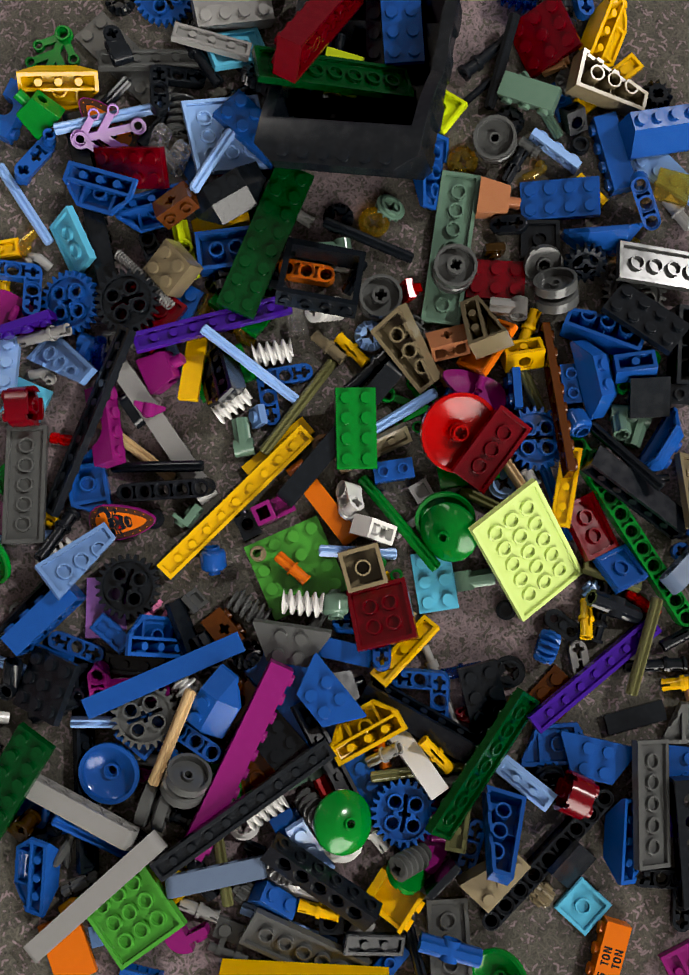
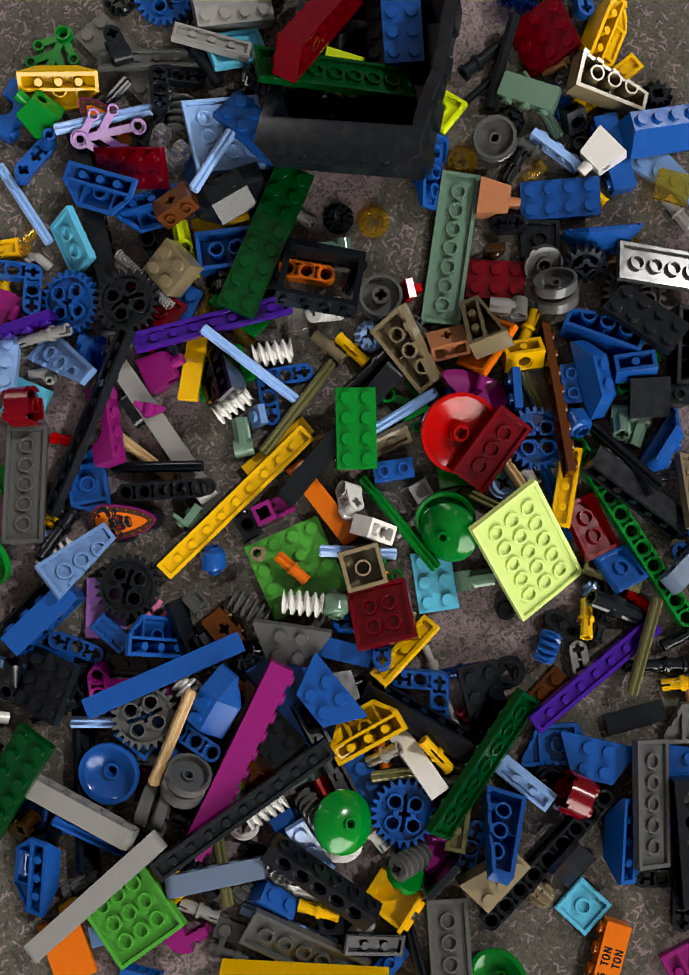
(65, 853): dark grey piece -> none
(368, 240): black axle -> none
(386, 201): sand green gear -> none
(450, 950): blue piece -> none
(464, 264): dark grey wheel -> none
(600, 153): none -> white torso
(650, 208): blue beam -> none

